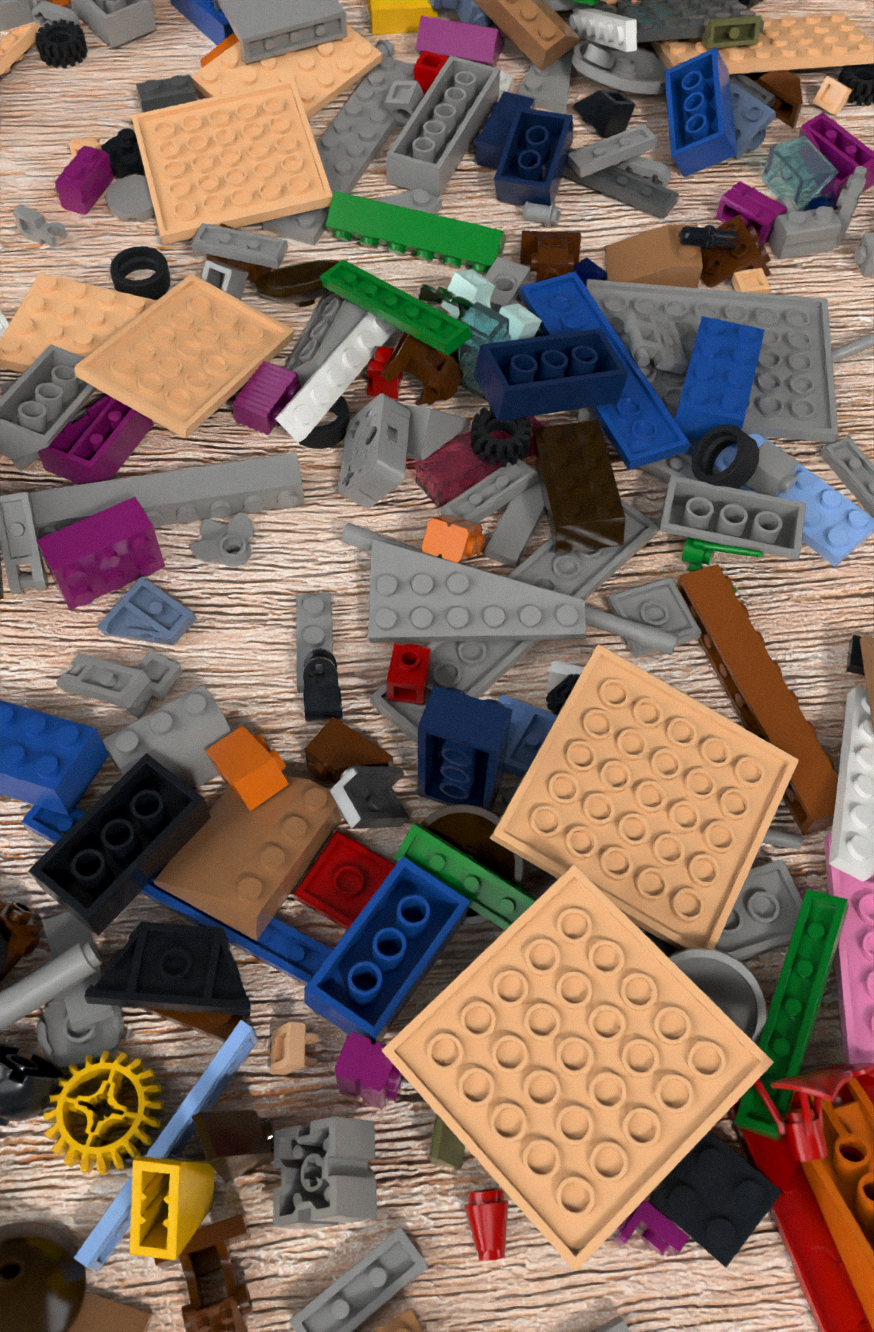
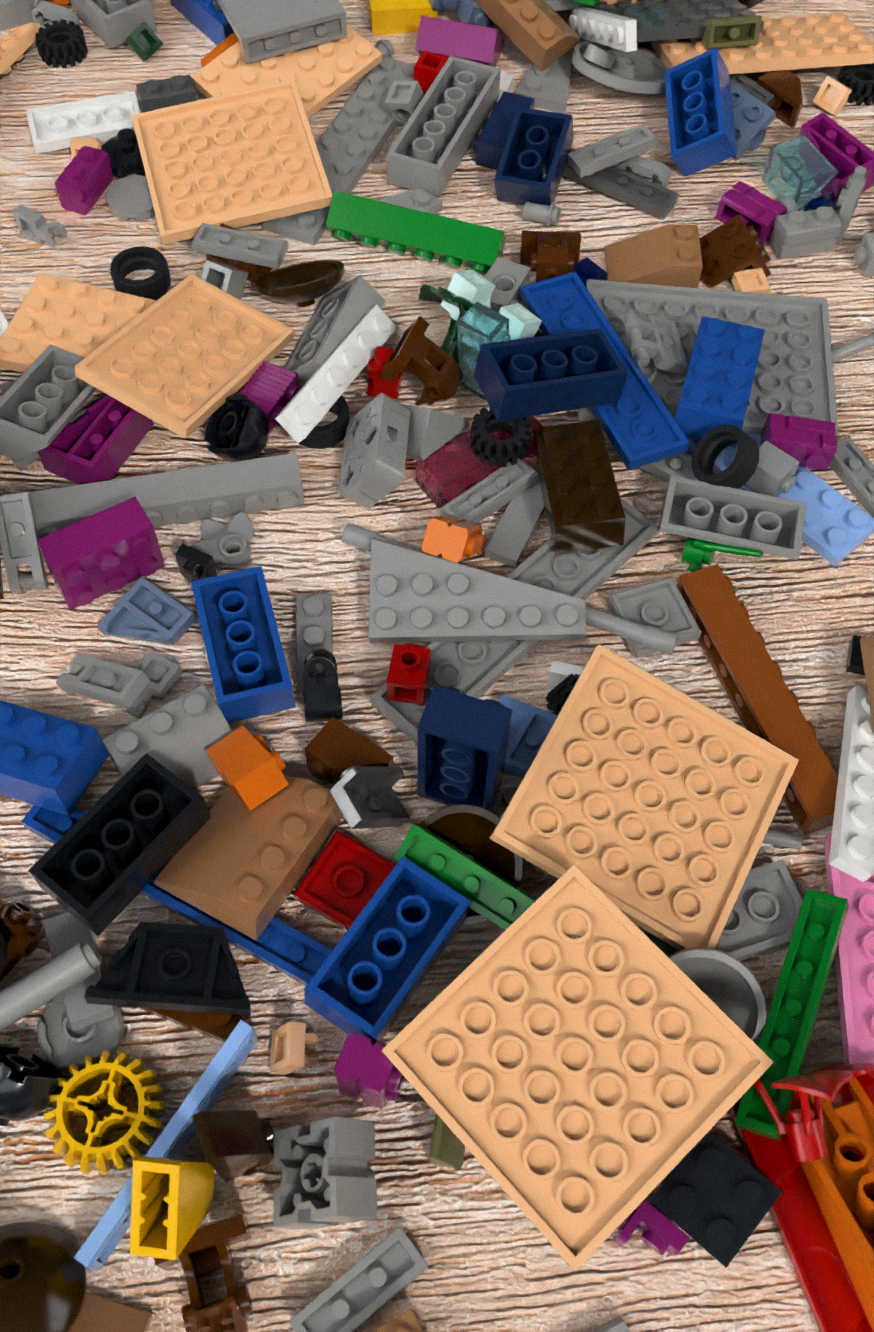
(96, 117): none -> white plate
(144, 41): none -> dark green plate
(195, 563): none -> black plate
(238, 429): none -> black cylinder
(243, 645): none -> blue brick
(396, 307): green plate -> none
(488, 1222): red cone -> none
(606, 111): black slope -> none
(707, 237): black axle -> none
(804, 439): none -> magenta brick

